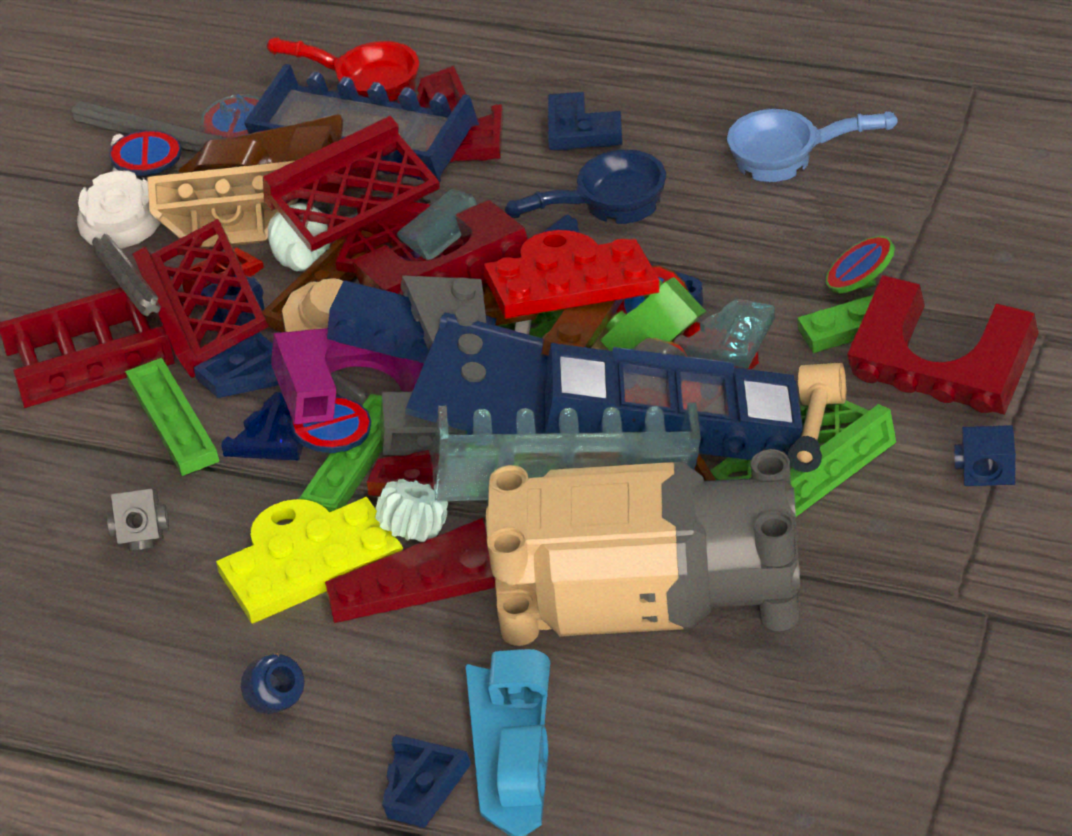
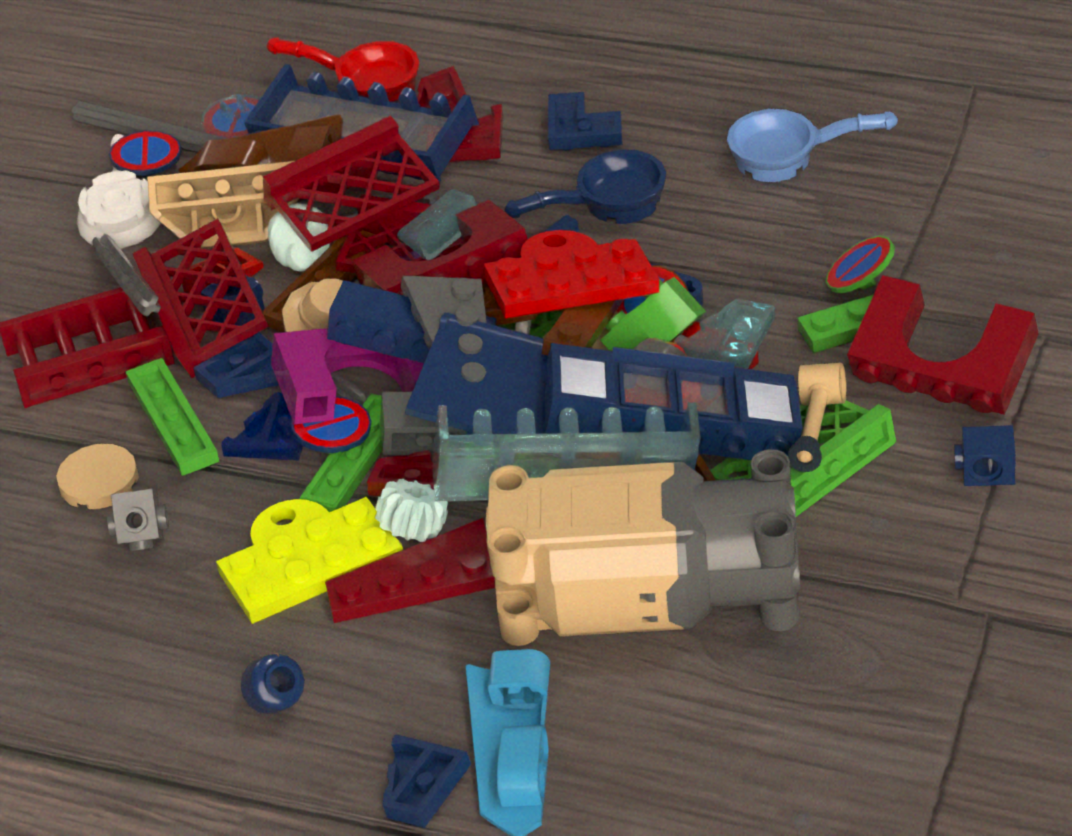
(95, 474): none -> tan tile

